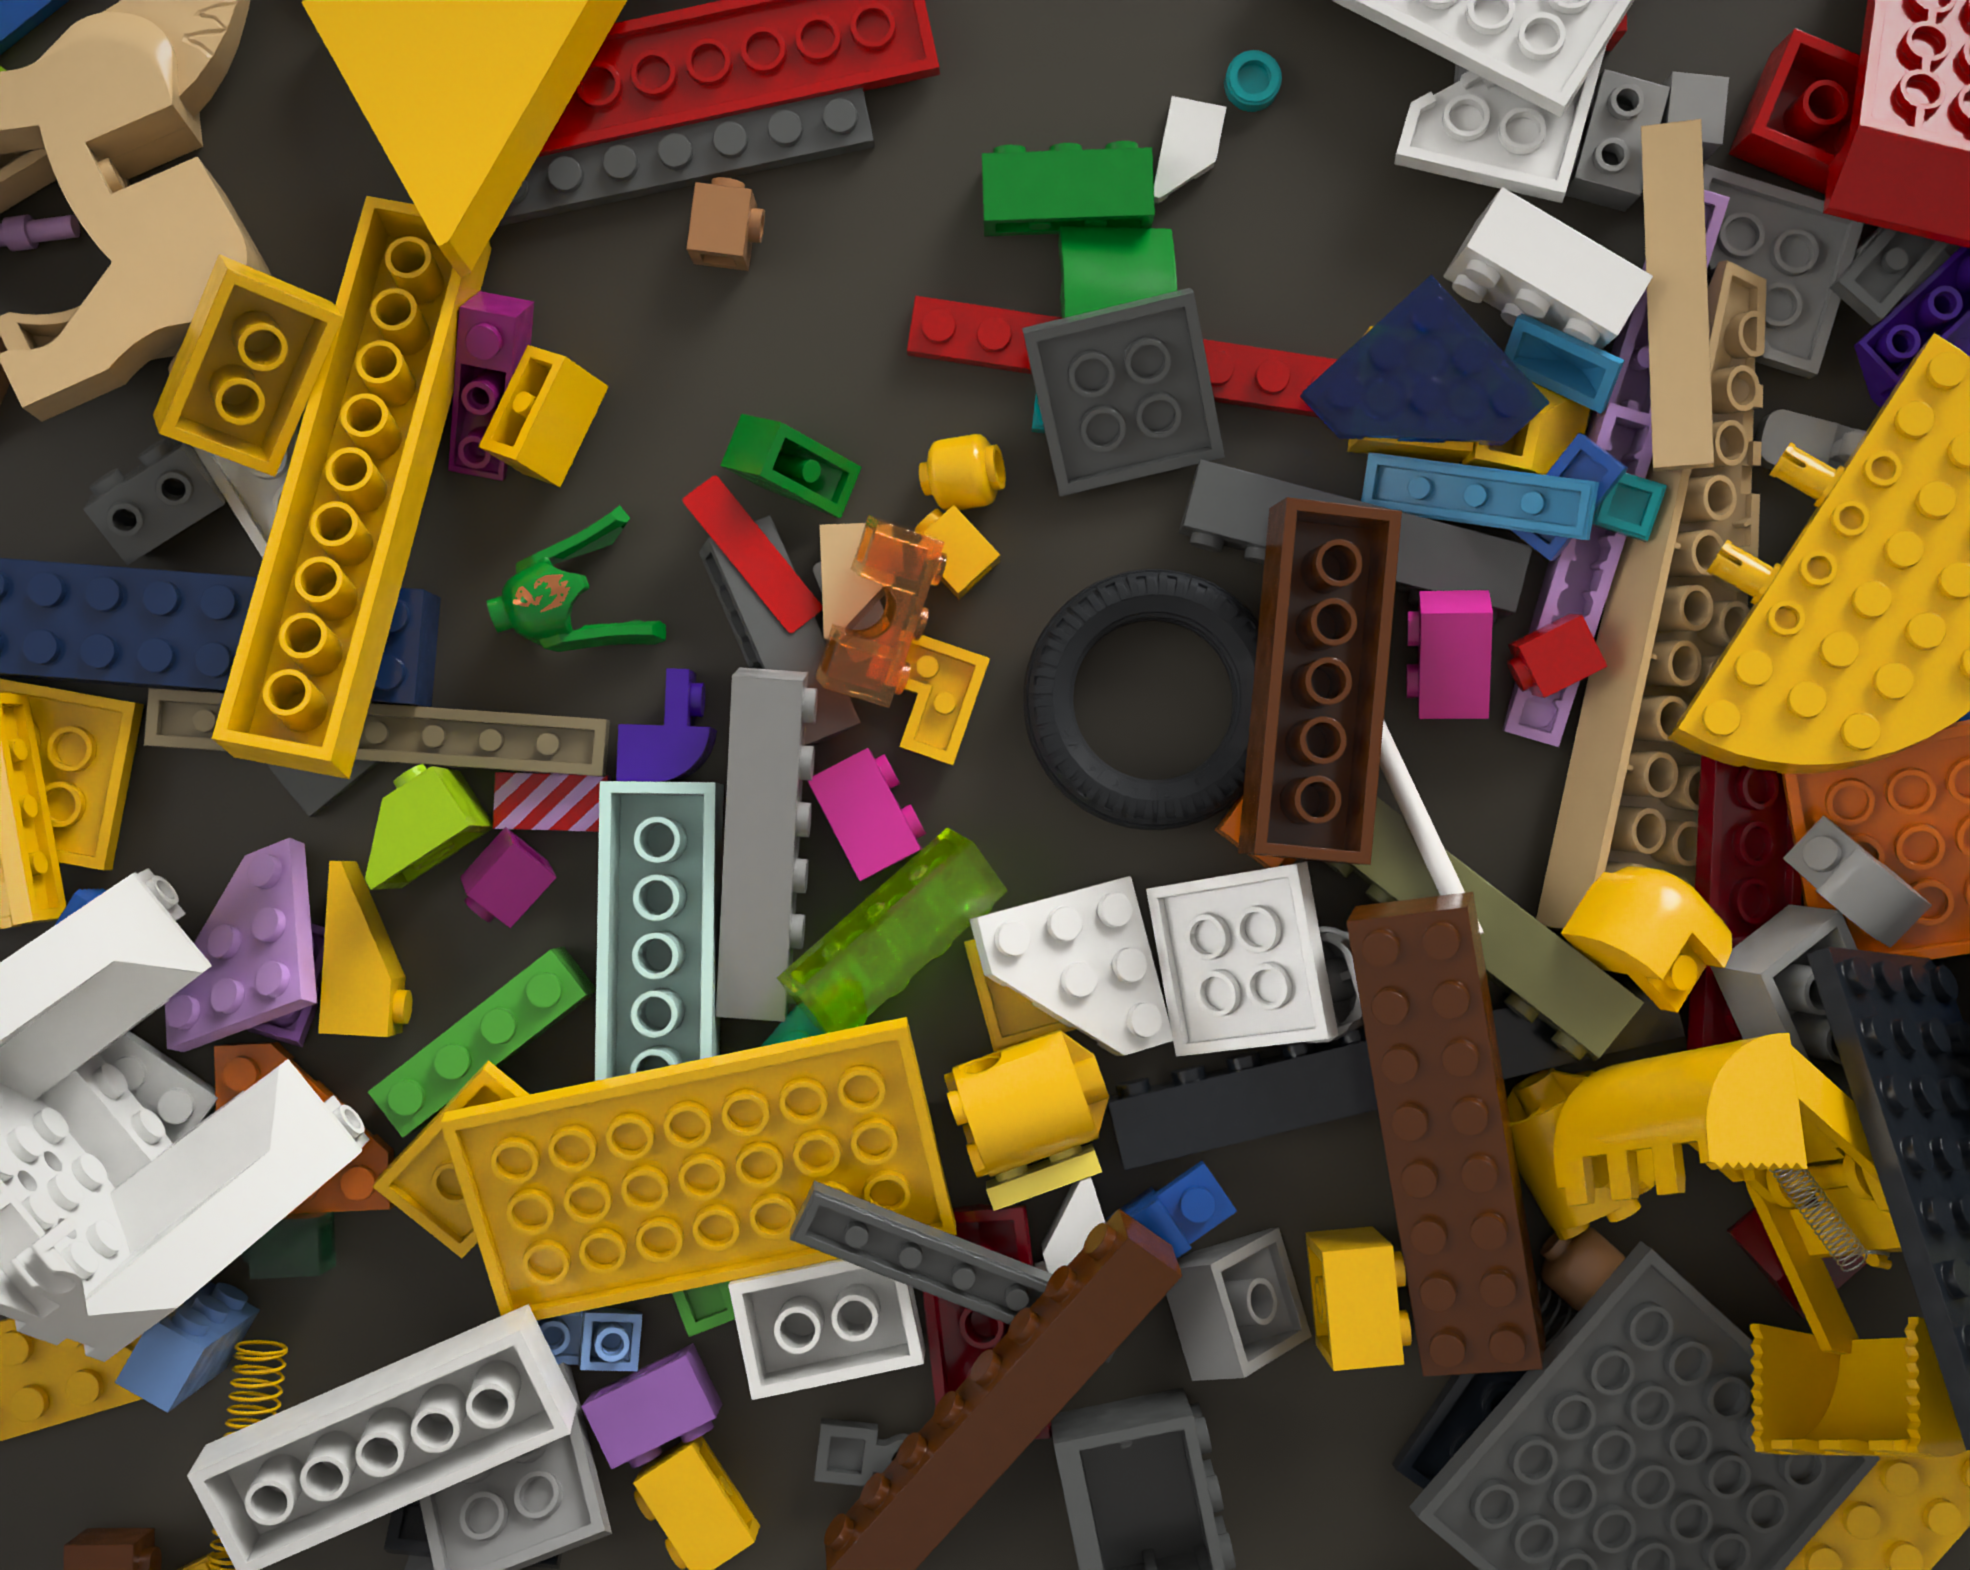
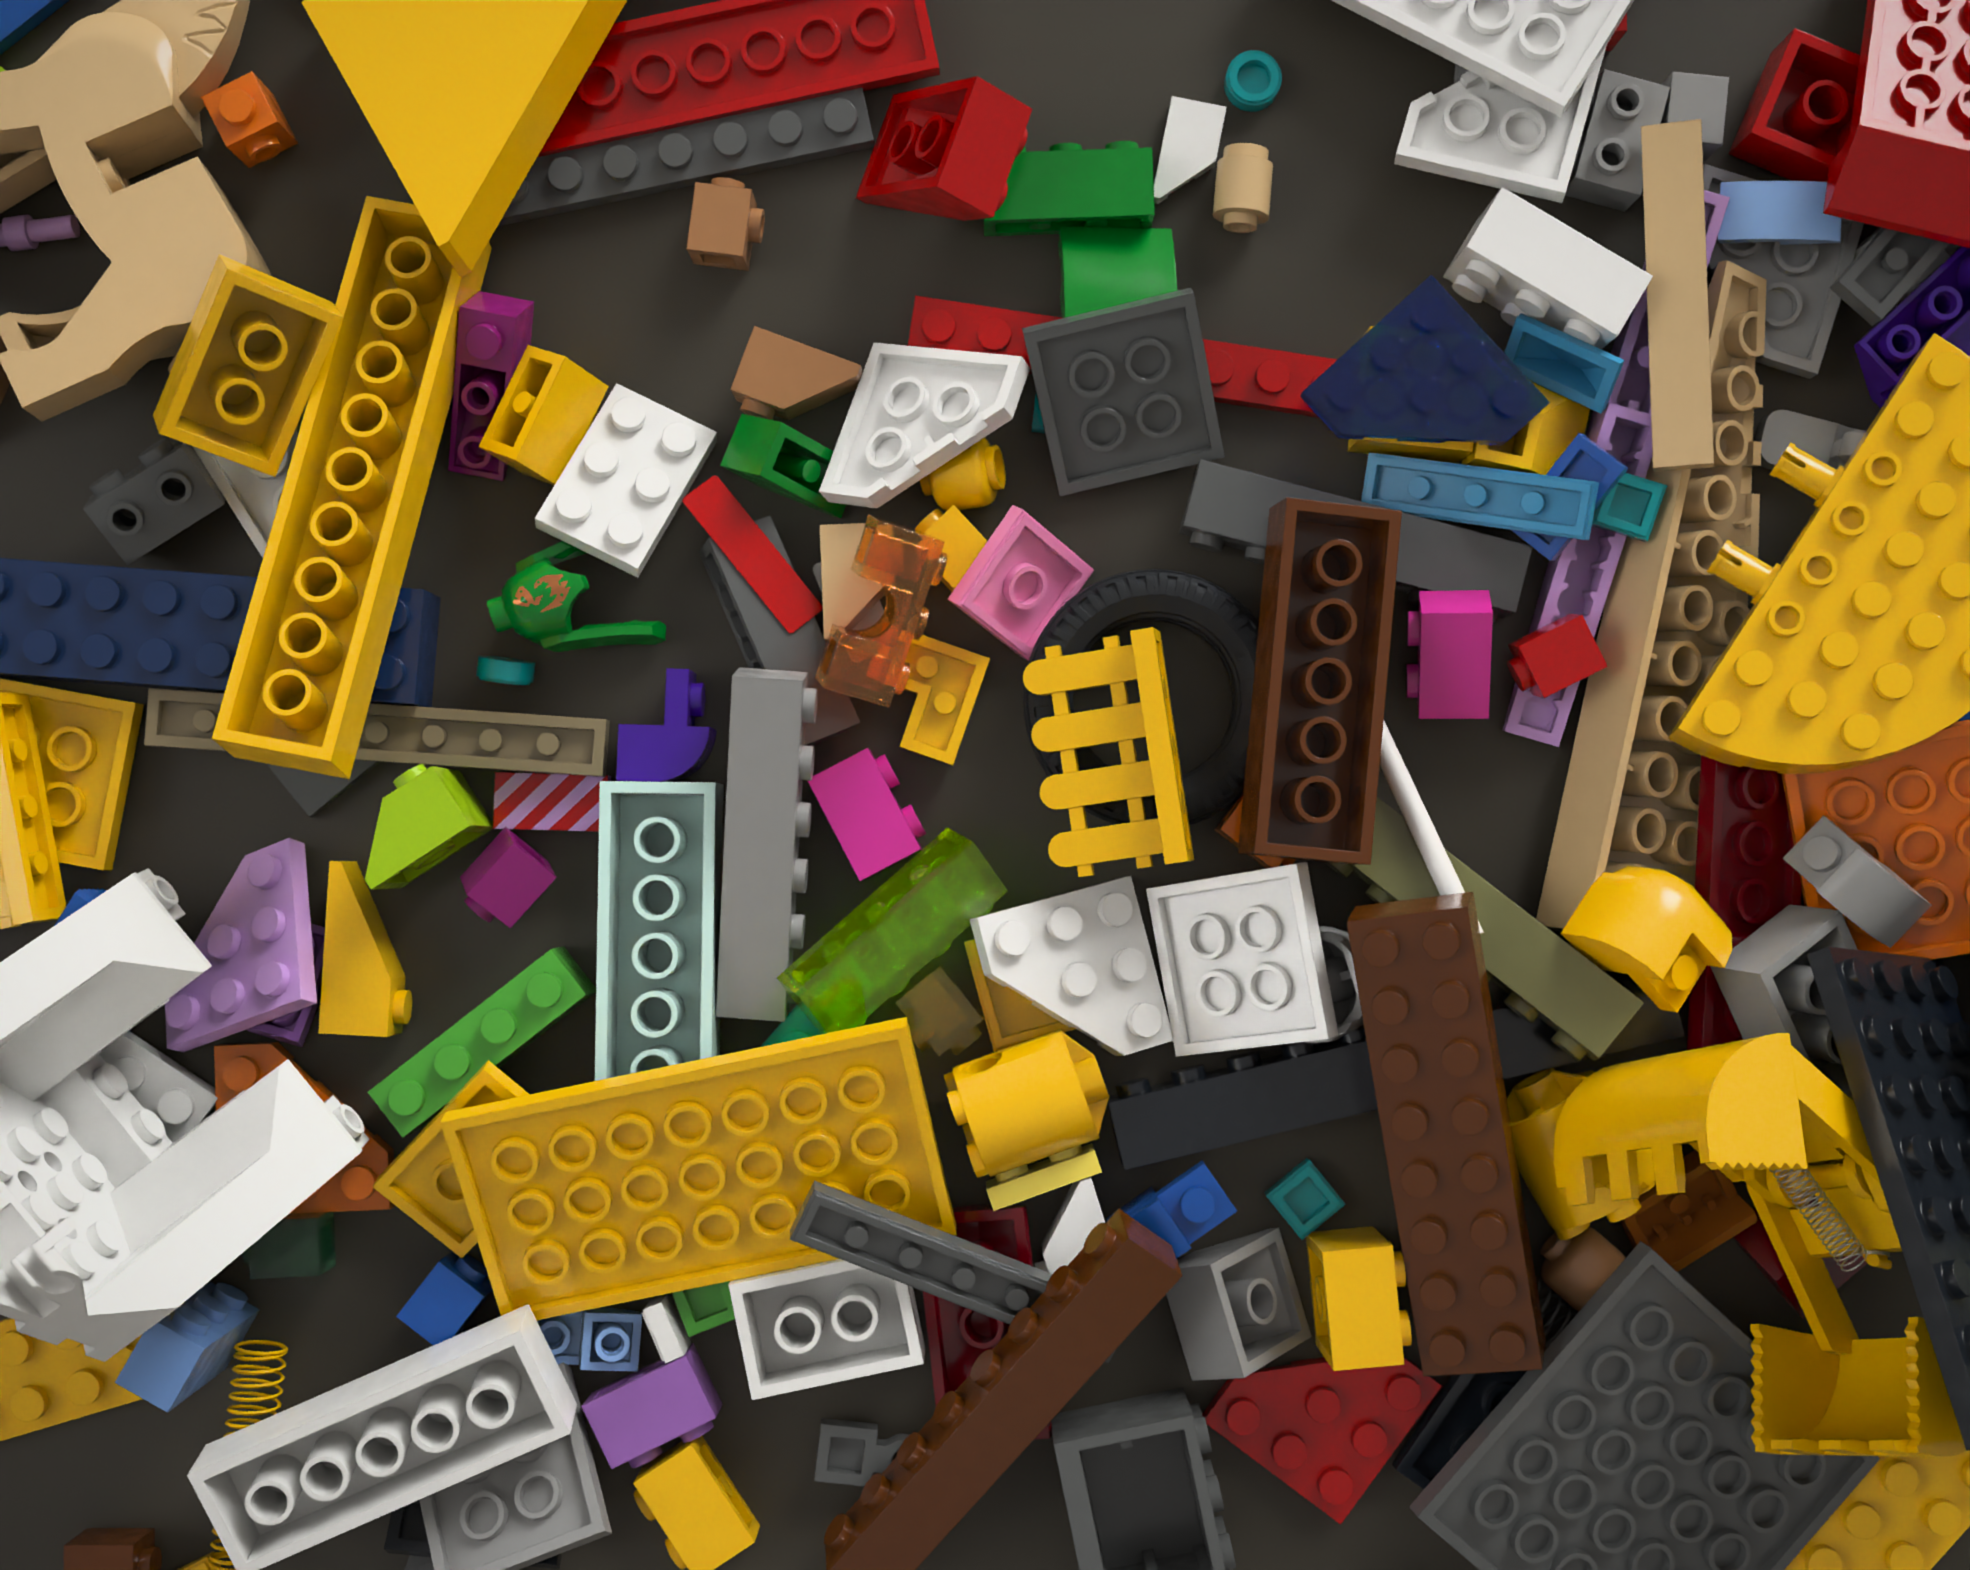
(249, 120): none -> orange brick
(447, 1298): none -> blue brick
(505, 670): none -> teal tile
(626, 480): none -> white plate
(666, 1327): none -> white tile
(789, 377): none -> medium nougat slope
(916, 415): none -> white plate
(940, 1013): none -> clear yellow brick
(946, 150): none -> red slope
(1019, 581): none -> bright pink tile
(1122, 724): none -> yellow fence
(1243, 187): none -> tan brick
(1304, 1198): none -> teal tile
(1322, 1426): none -> red plate
(1691, 1222): none -> dark orange bracket
(1777, 212): none -> light blue slope

